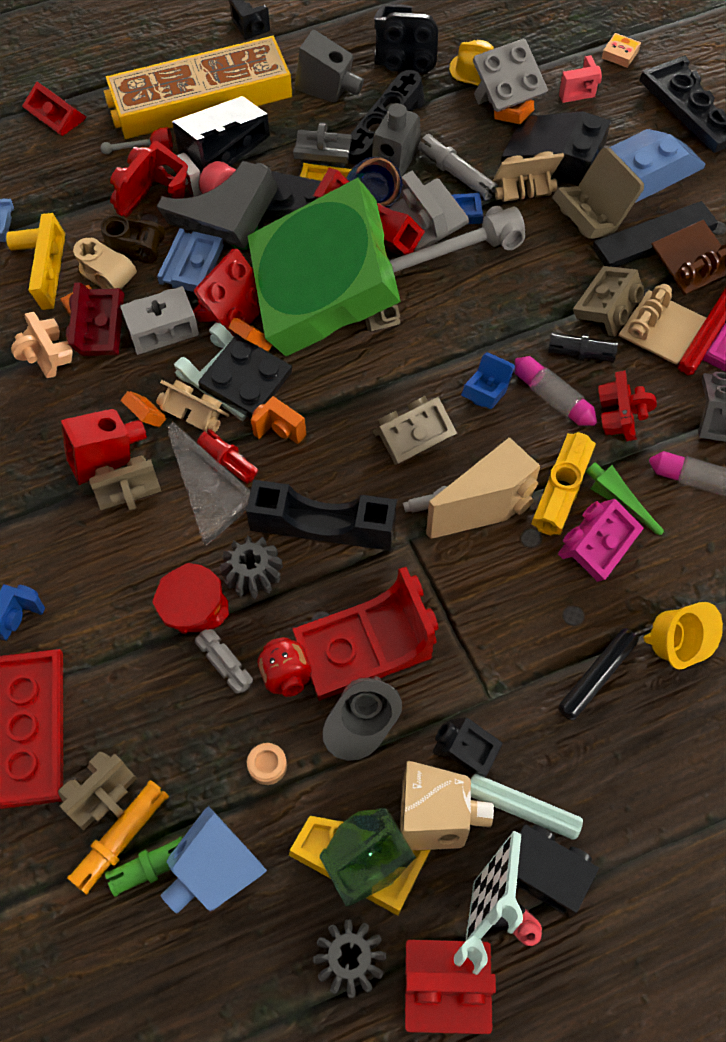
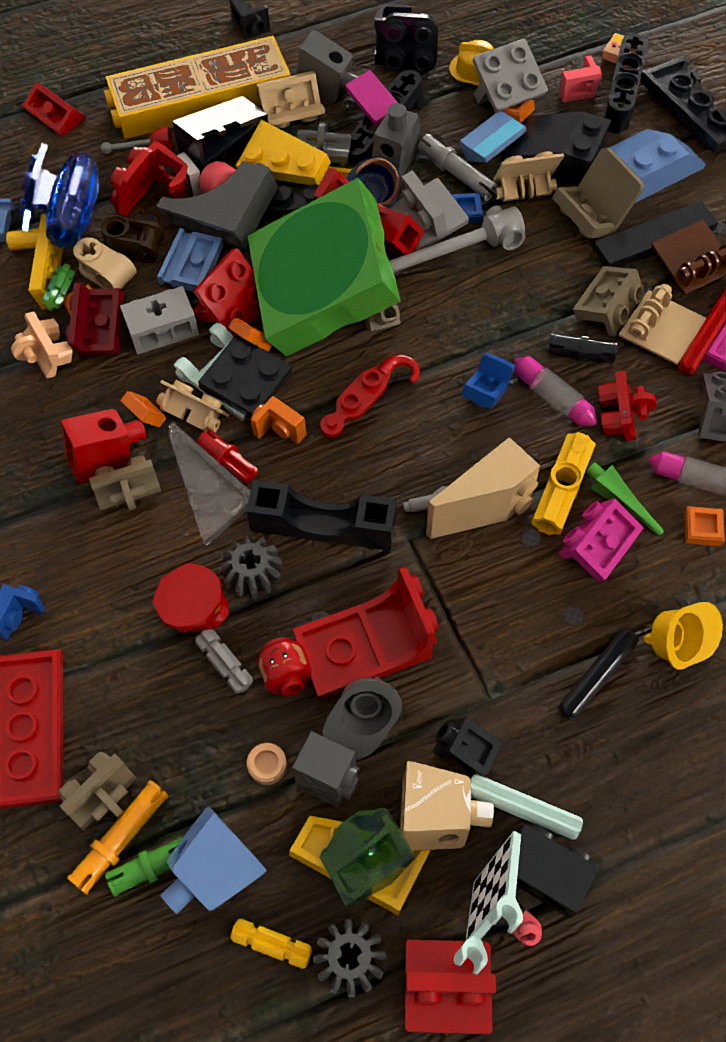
(58, 287): none -> bright green axle
(66, 197): none -> clear blue plate
(271, 943): none -> yellow axle
(285, 155): none -> yellow wing
(290, 99): none -> tan bracket
(326, 770): none -> dark grey brick
(364, 393): none -> red piece
(370, 96): none -> dark pink tile
(415, 430): dark tan bracket -> none
(491, 137): none -> medium blue slope
(618, 113): none -> black beam
(704, 526): none -> orange tile

